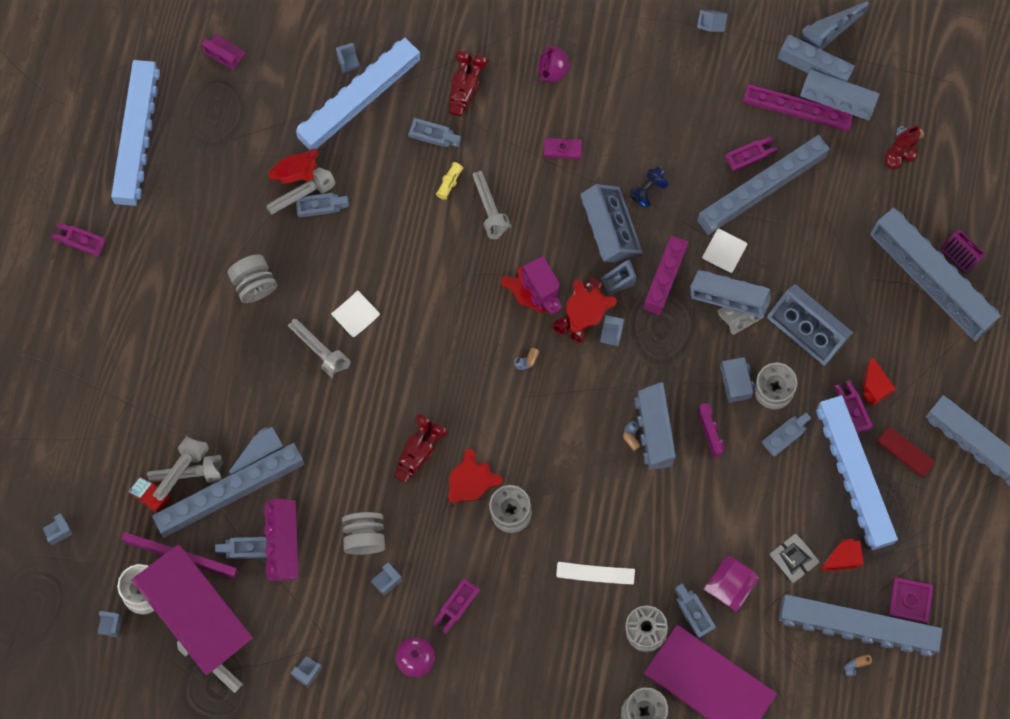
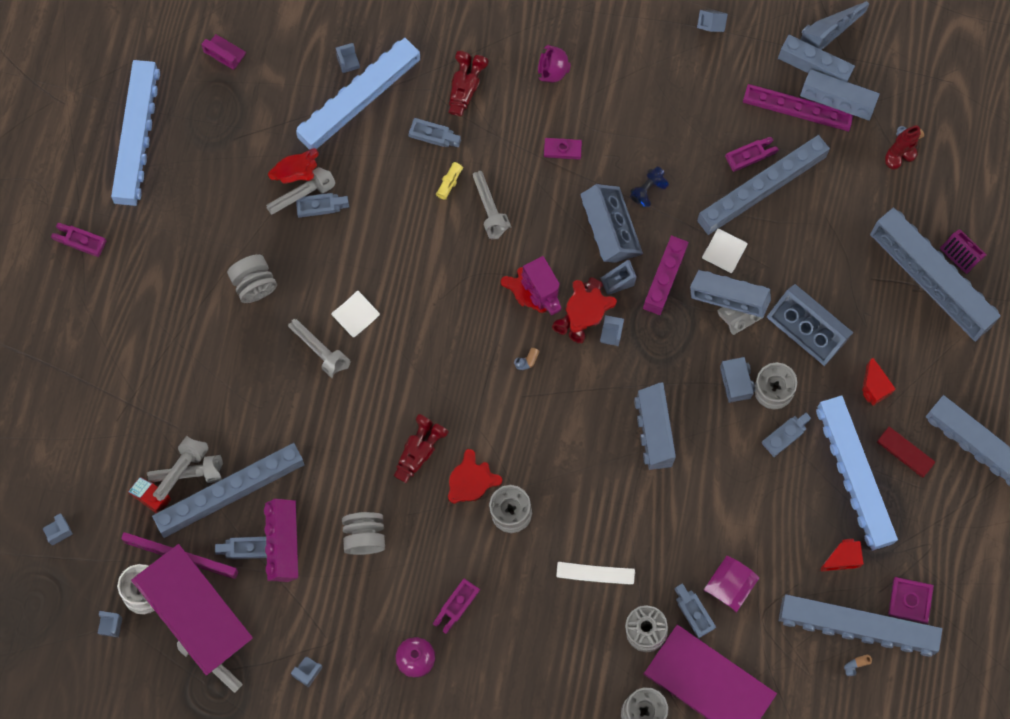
(261, 446): sand blue slope -> none
(387, 579): sand blue panel -> none
(630, 434): arm -> none
(710, 429): magenta hinge -> none
(794, 558): sticker -> none
(855, 407): magenta hinge -> none

